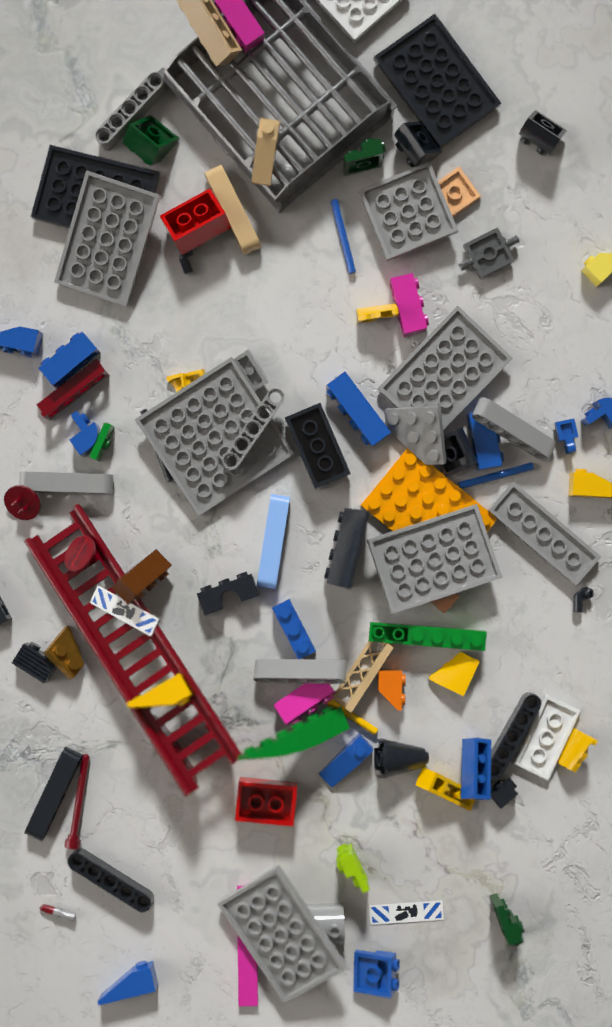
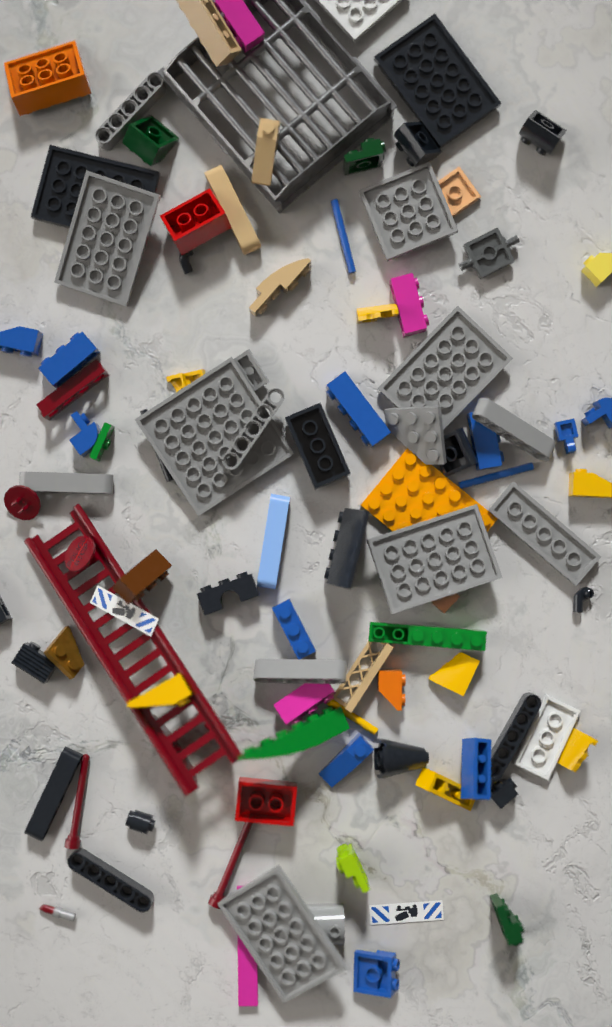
(47, 78): none -> orange slope
(137, 981): blue slope -> none
(140, 821): none -> black brick
(219, 894): none -> dark red piece
(284, 279): none -> tan slope

